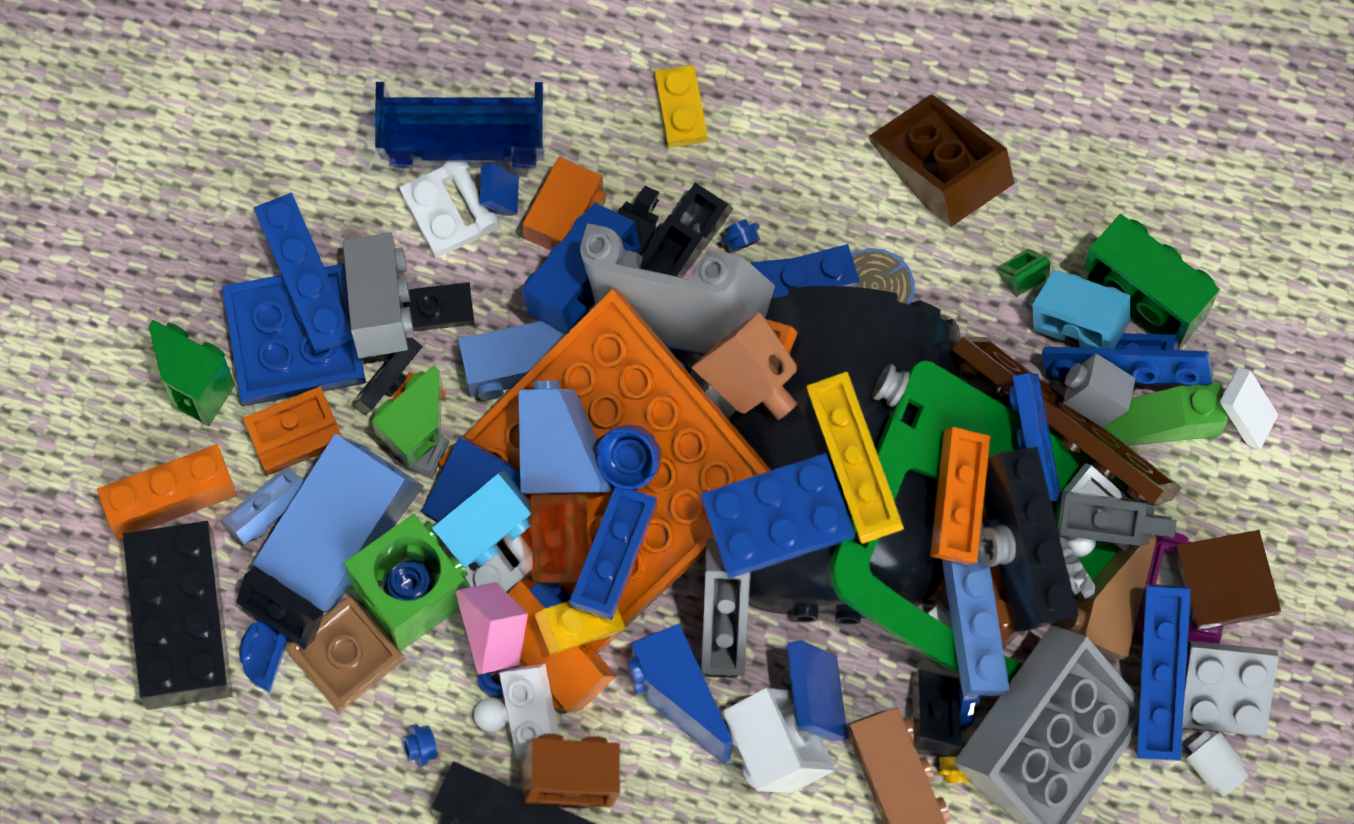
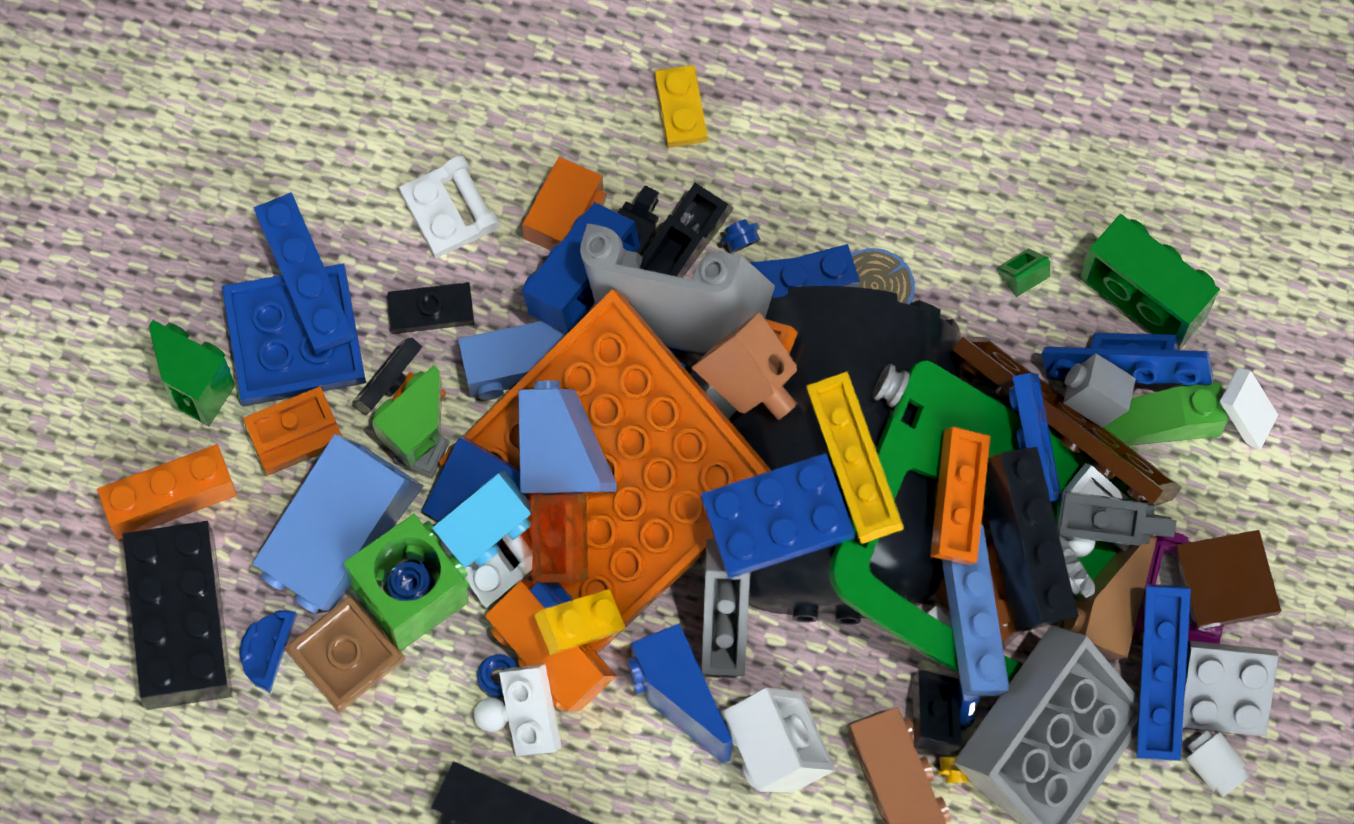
(264, 506): light blue plate -> none
(279, 607): black plate -> none
(377, 295): light grey brick -> none
(419, 744): blue plate -> none
(460, 129): clear blue windscreen -> none
(493, 626): bright pink slope -> none
(499, 190): blue tile -> none
(571, 771): dark orange slope -> none
(613, 552): blue plate -> none
(628, 456): blue hair -> none
(816, 691): blue tile -> none
(944, 159): reddish brown slope -> none
(996, 546): light grey bush -> none
(1081, 311): medium azure brick -> none

